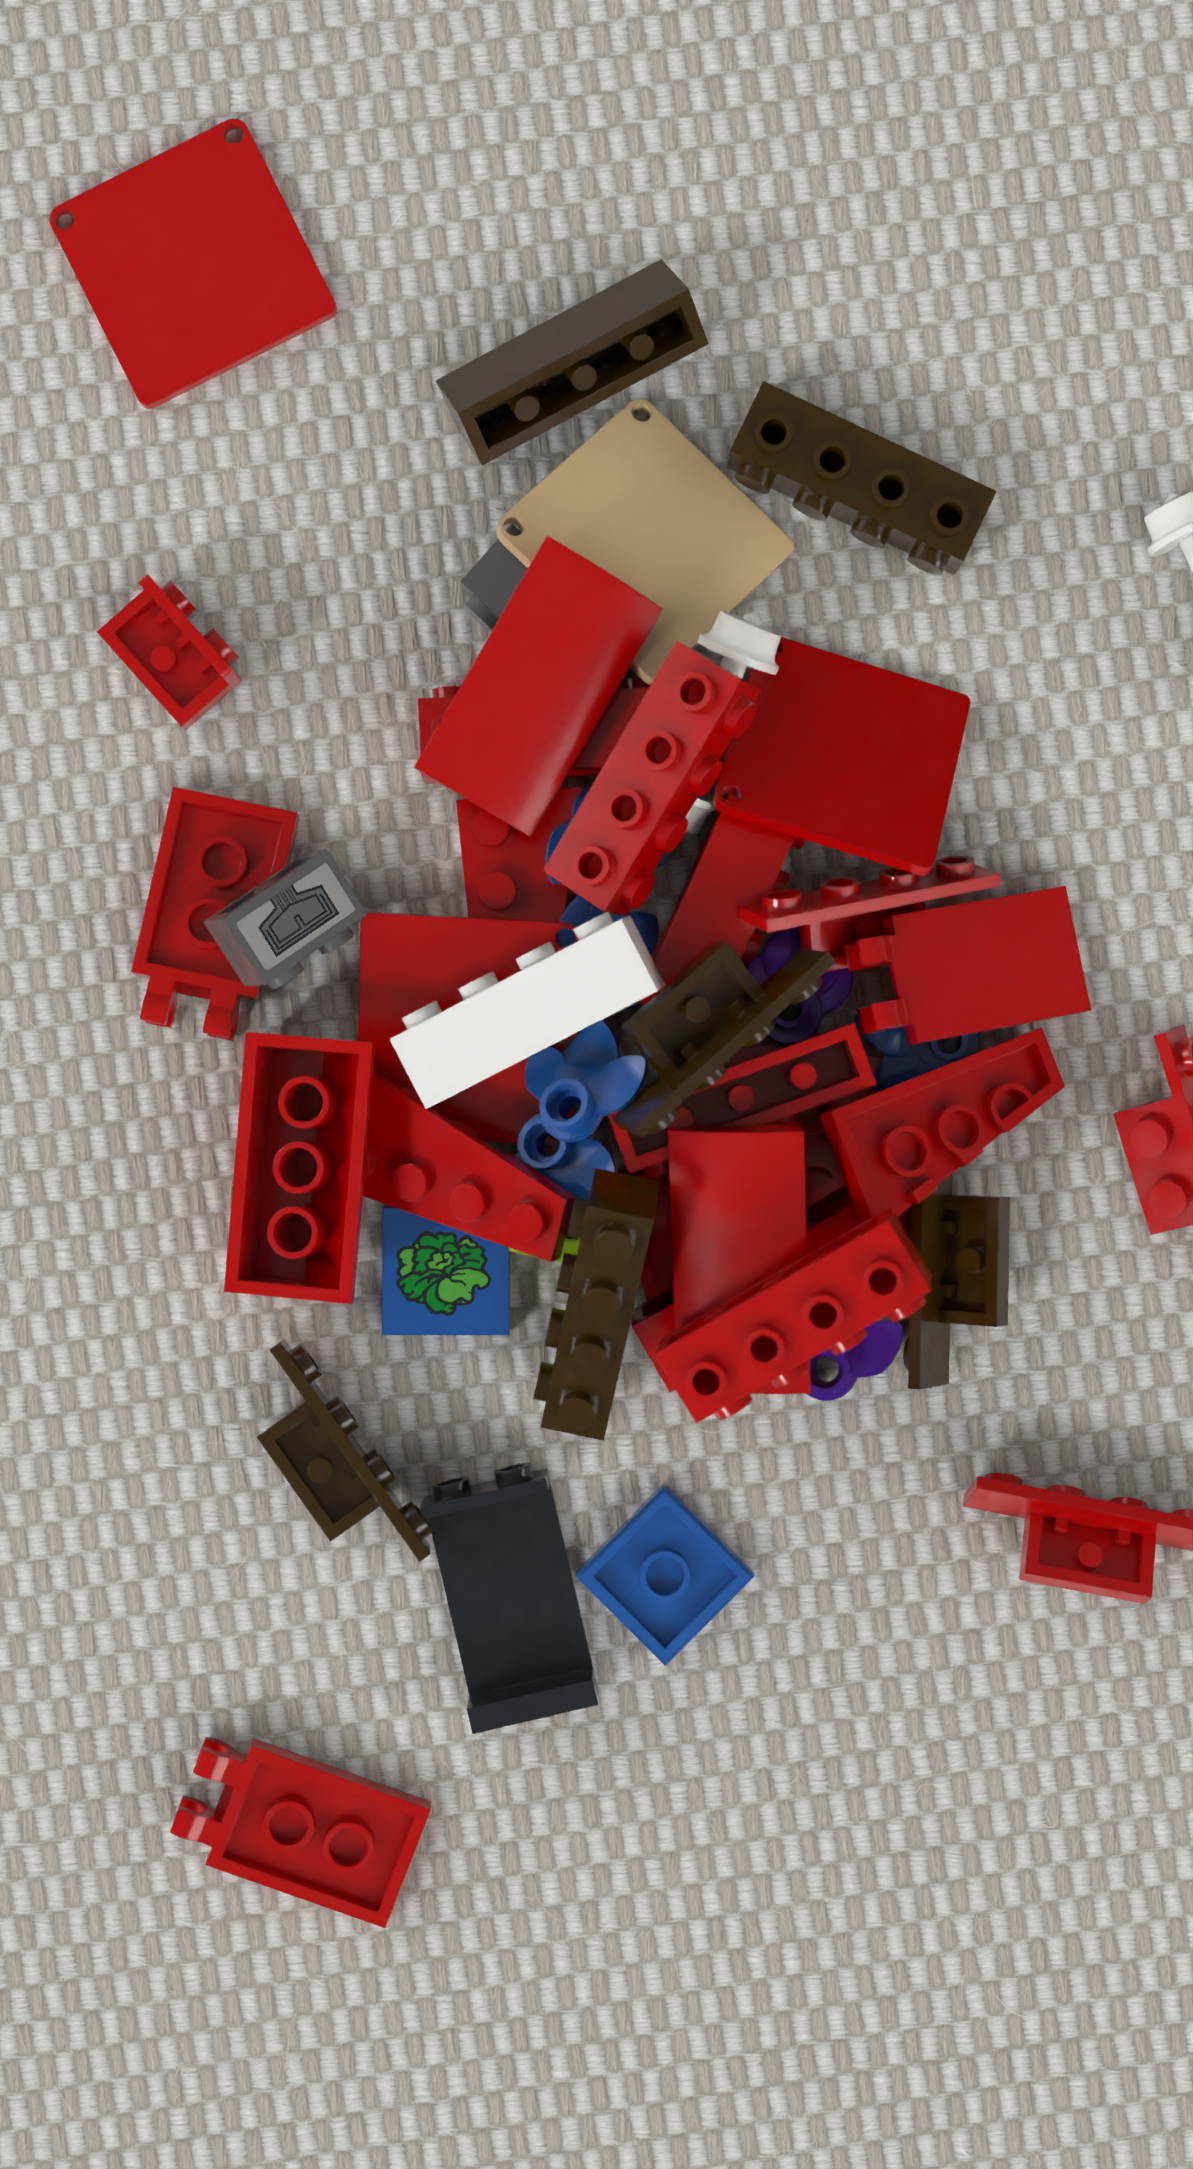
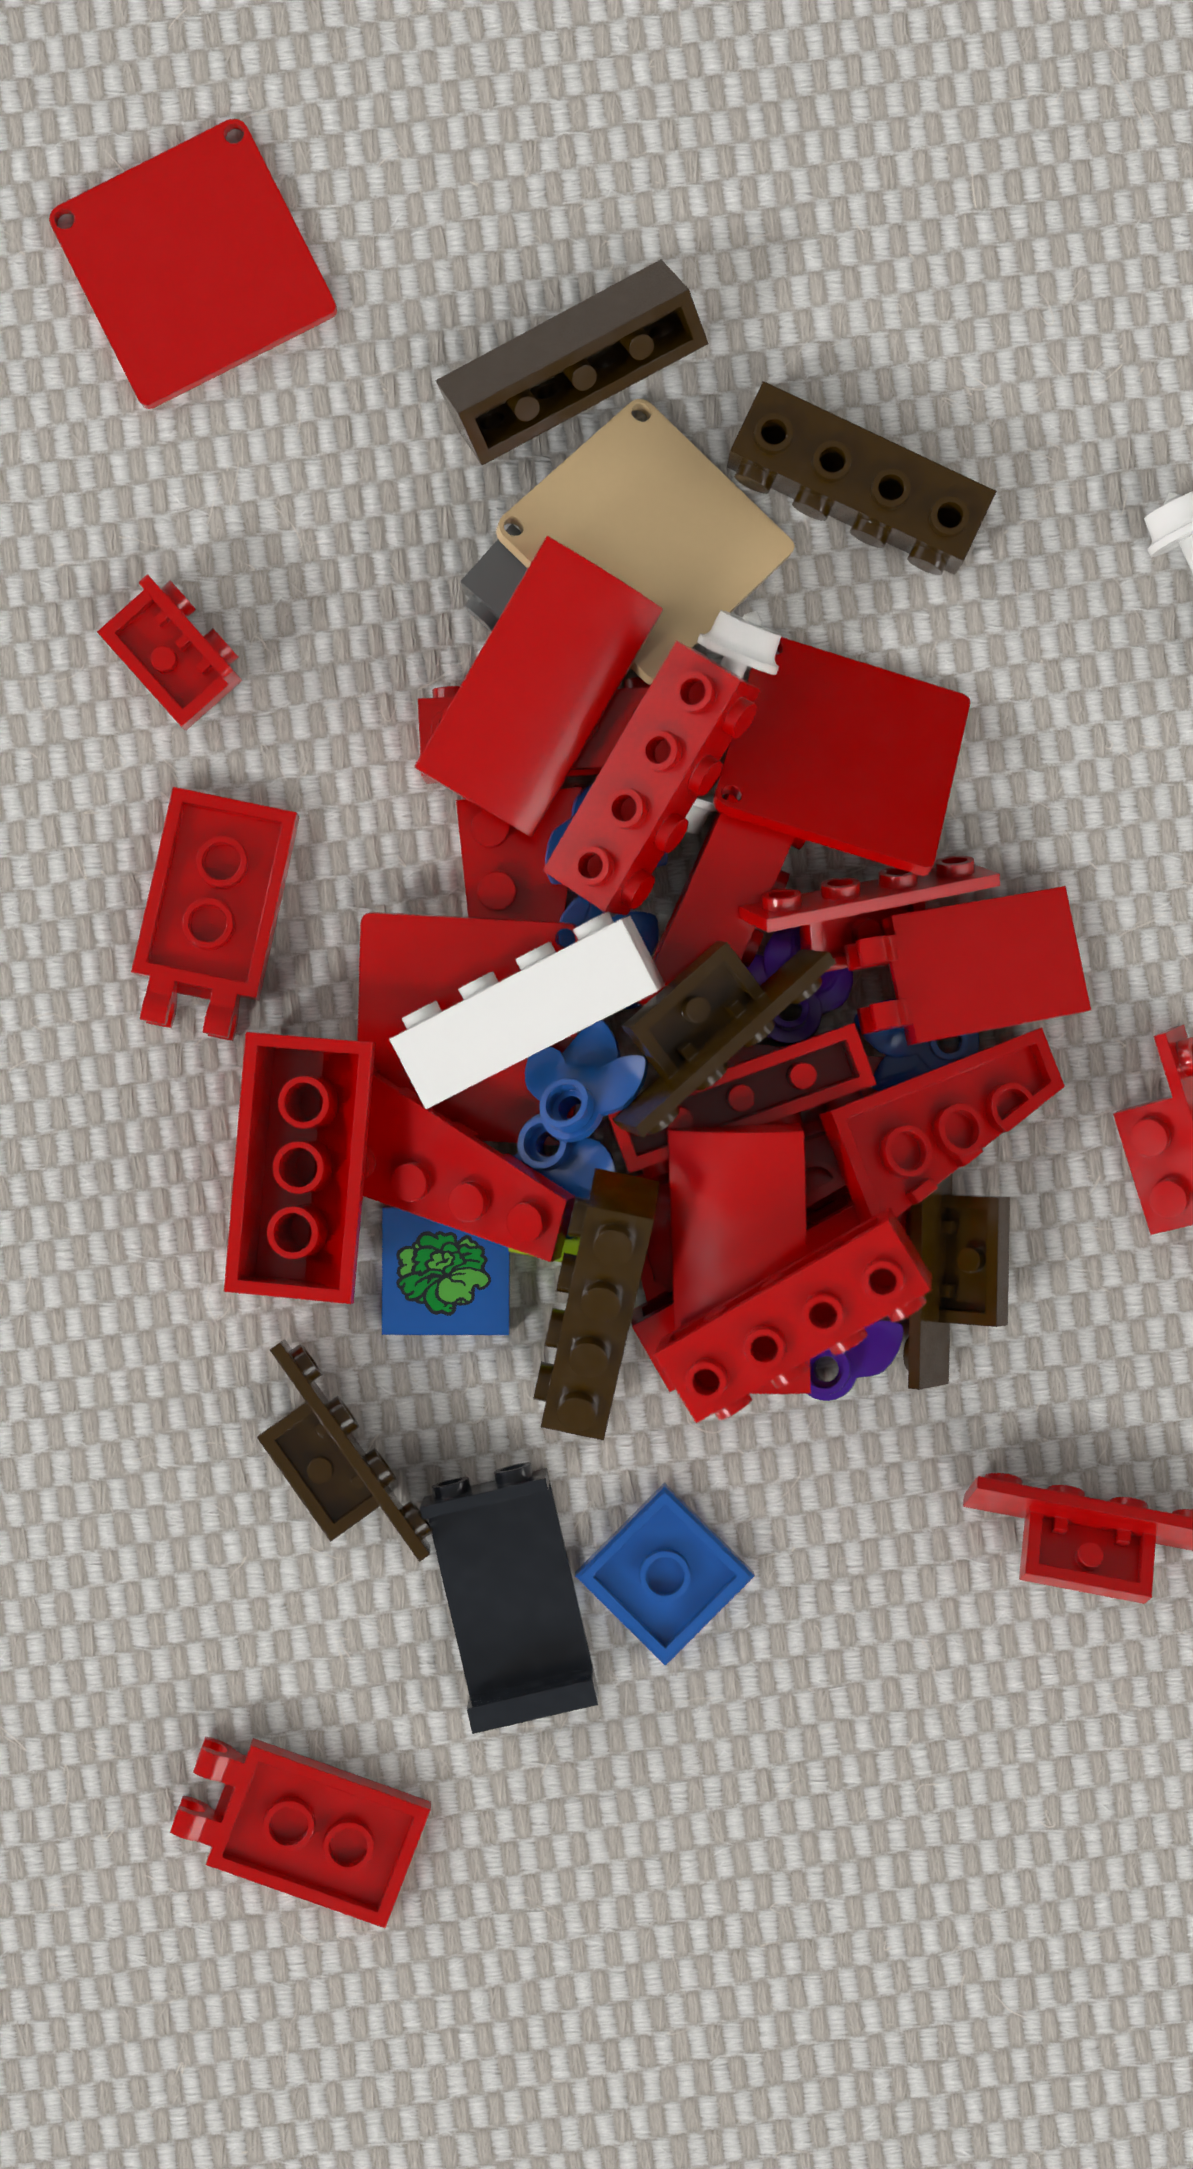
(286, 920): brick -> none

